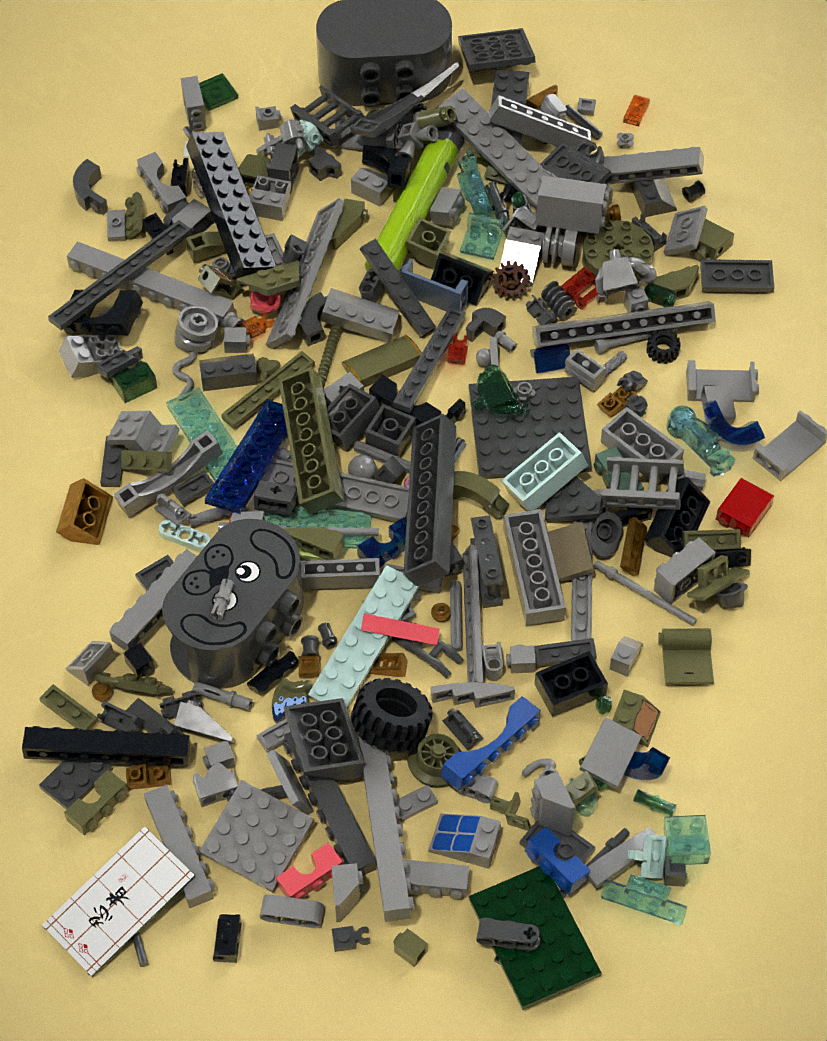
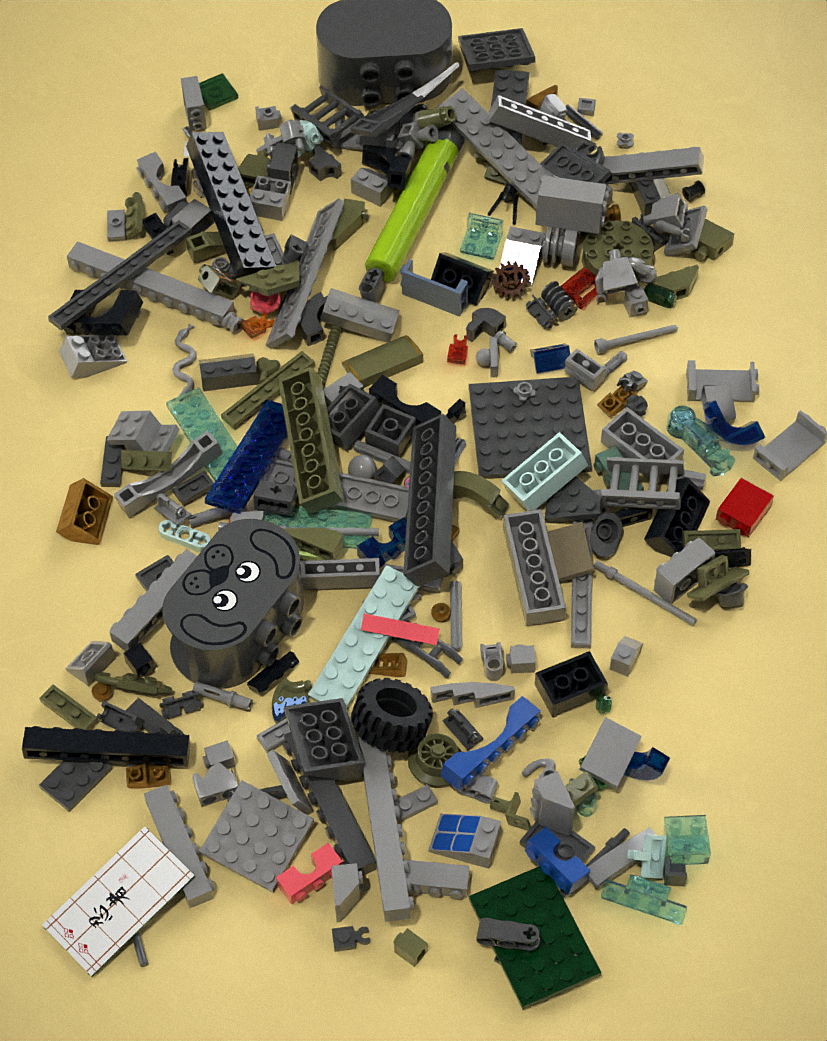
(83, 180): dark grey arch -> none
(87, 815): olive arch -> none
(119, 362): dark grey hinge -> none
(134, 381): clear green slope -> none
(195, 719): light grey slope -> none
(196, 329): light grey wheel -> none
(222, 599): light grey pin -> none
(227, 938): black hinge -> none
(236, 339): light grey brick -> none
(291, 911): light grey beam -> none
(308, 666): pearl gold plate -> none
(309, 645): dark grey bush -> none
(329, 639): dark grey pin -> none
(397, 288): dark grey plate -> none
(427, 241): olive slope -> none
(429, 360): dark grey plate -> none
(447, 206): light grey brick -> none
(472, 615): light grey tile -> none
(473, 185): clear light blue piece -> none
(488, 562): dark grey fence -> none
(497, 393): clear green torso -> none
(501, 211): dark grey pin -> none
(523, 215): light grey piece -> none
(558, 652): dark grey plate -> none
(623, 324): light grey brick -> none
(633, 546): pearl gold plate -> none
(636, 110): clear orange plate -> none
(637, 715): slope -> none
(643, 798): clear green pin -> none
(663, 354): black tyre -> none
(669, 216): none -> light grey torso
(687, 656): olive door -> none
(736, 275): dark grey plate -> none

